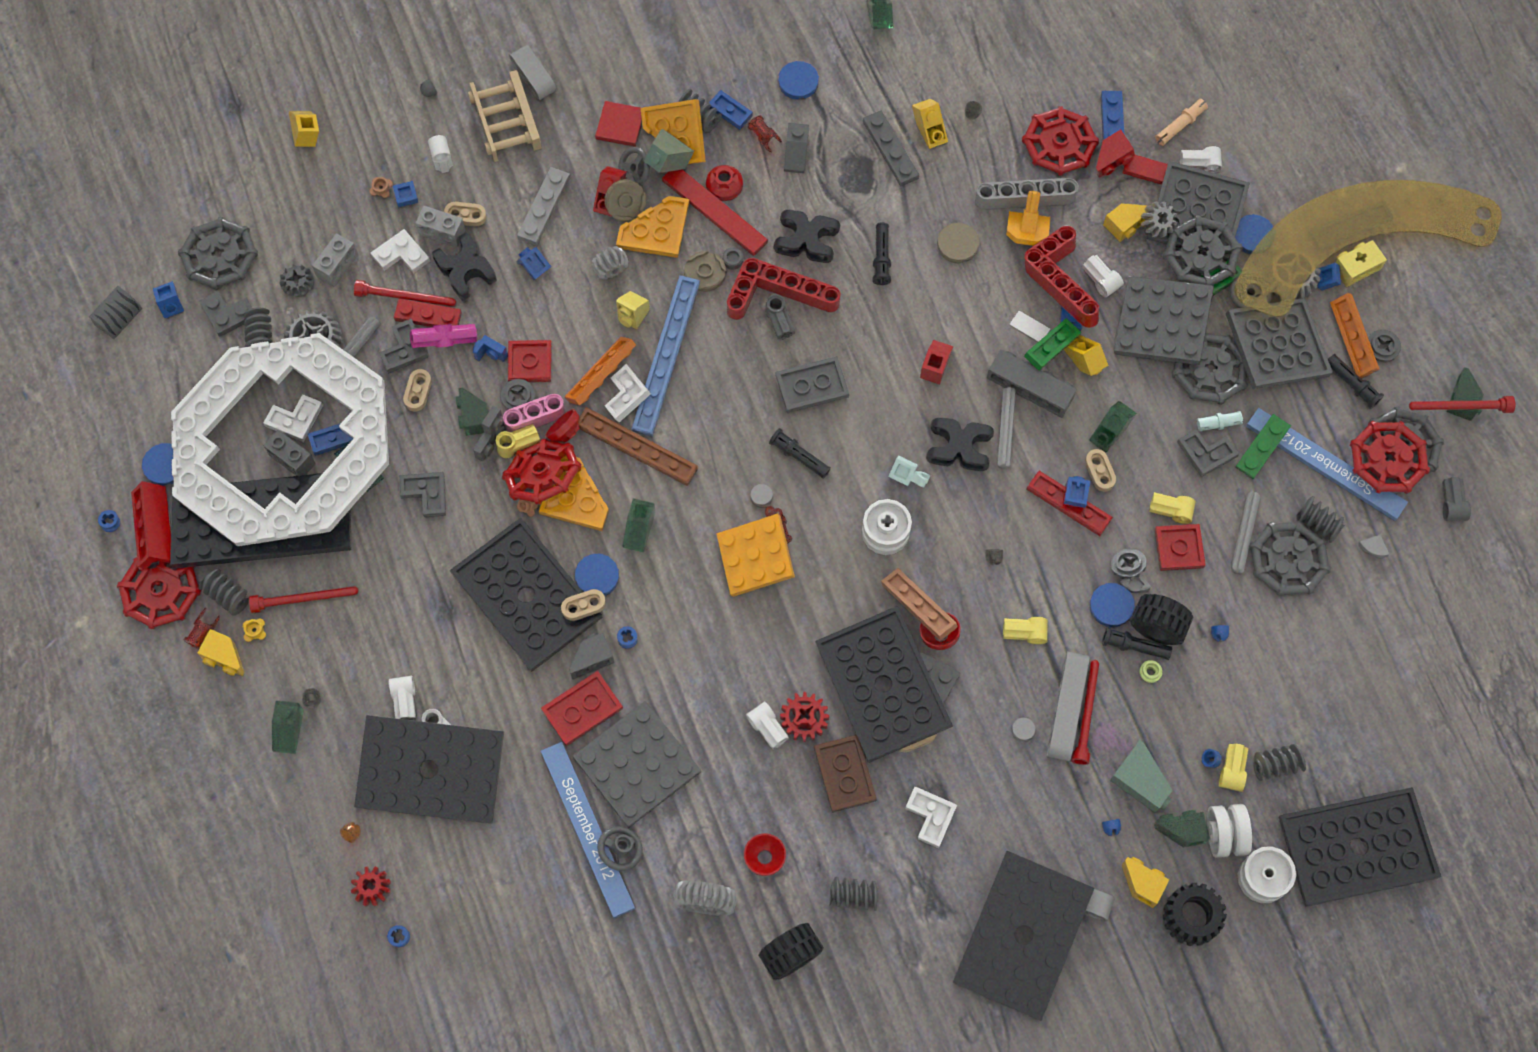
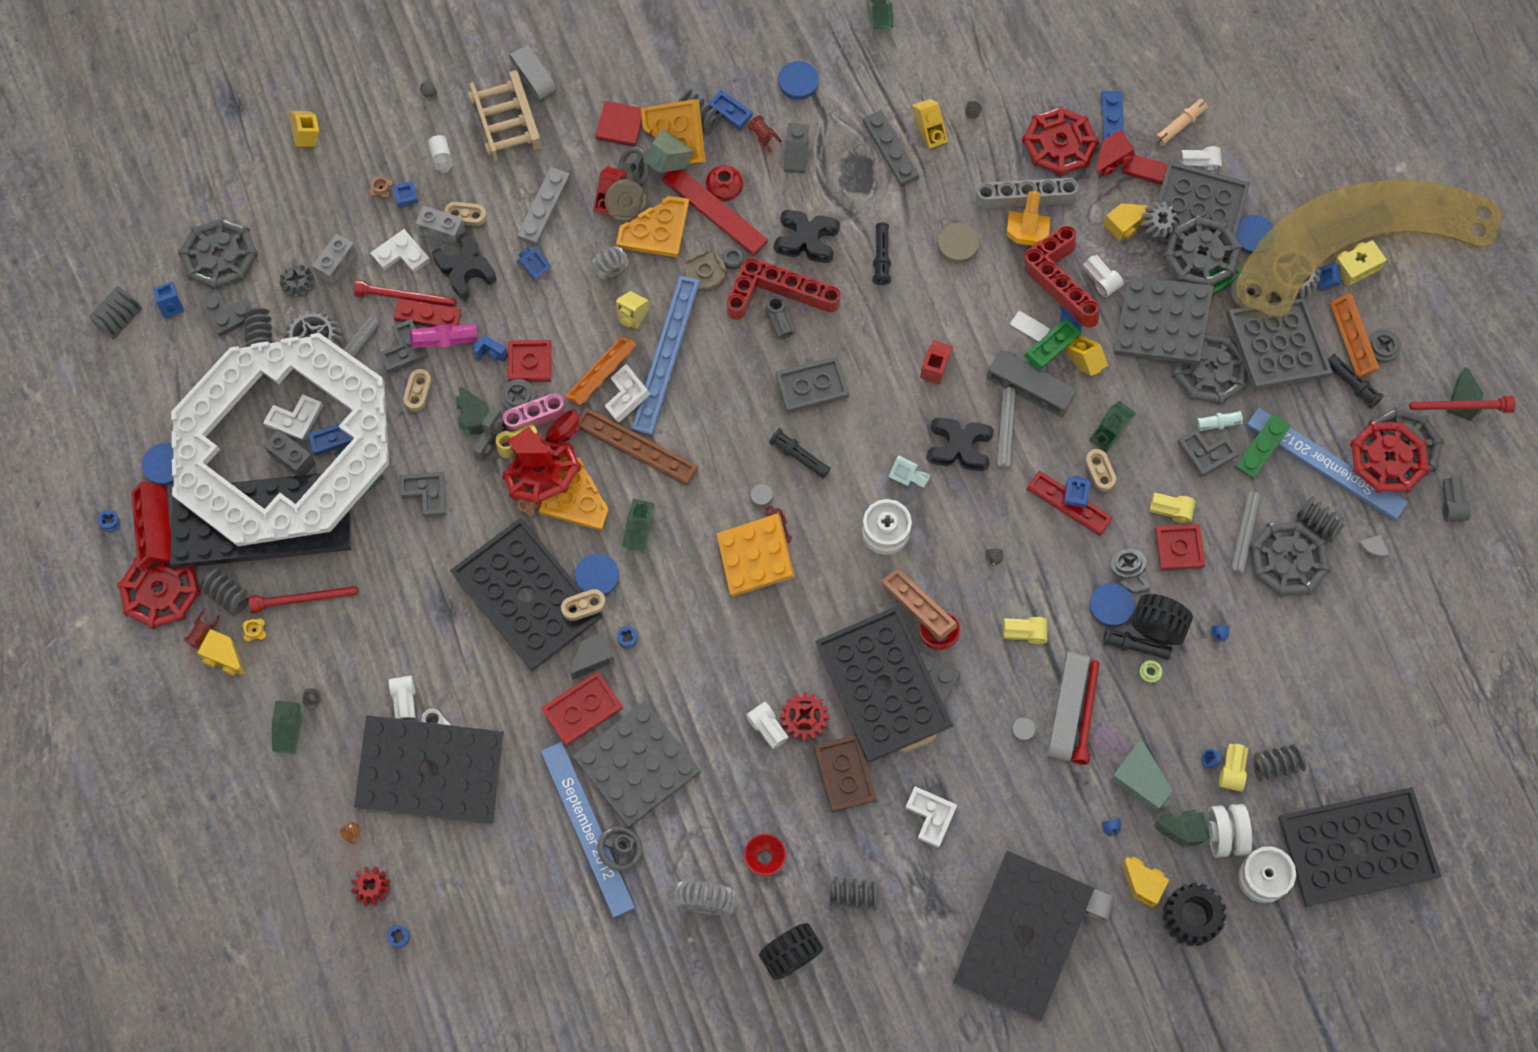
(530, 449): none -> red slope

